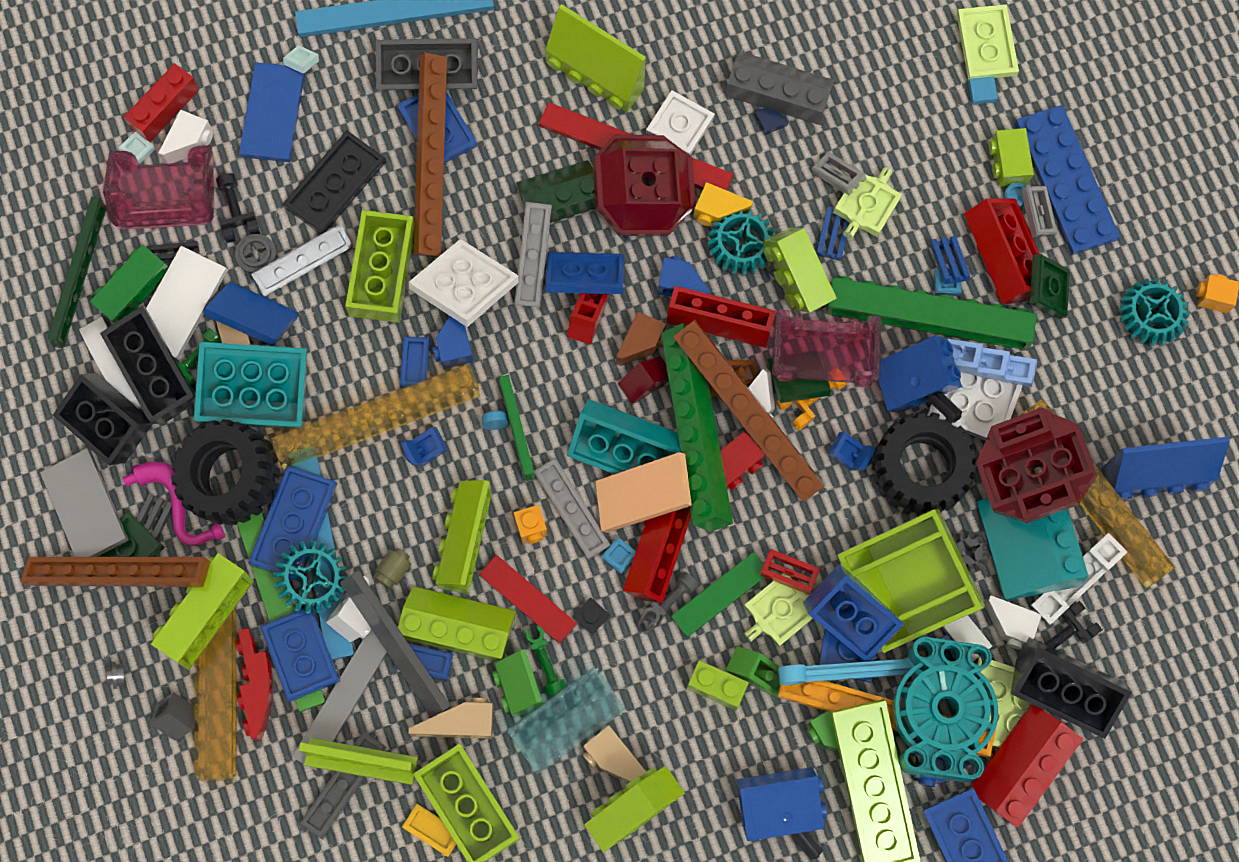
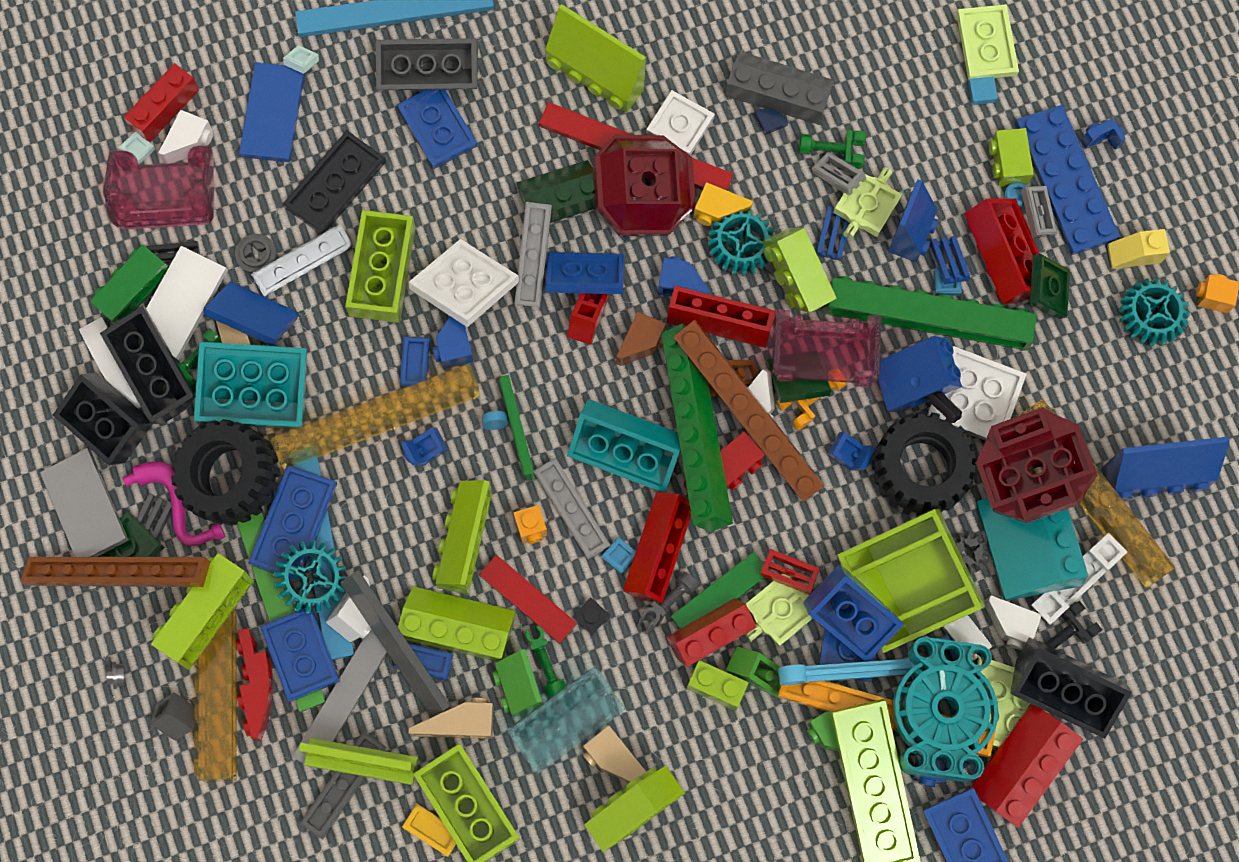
(77, 273): dark green tile -> none
(227, 183): black bar -> none
(392, 568): olive brick -> none
(430, 155): dark orange plate -> none
(643, 492): light nougat tile -> none
(644, 379): dark red slope -> none
(711, 632): none -> red brick
(783, 806): blue piece -> none
(855, 138): none -> green bar
(915, 225): none -> blue slope
(993, 363): light blue slope -> none
(1108, 130): none -> blue bracket
(1139, 249): none -> light yellow slope

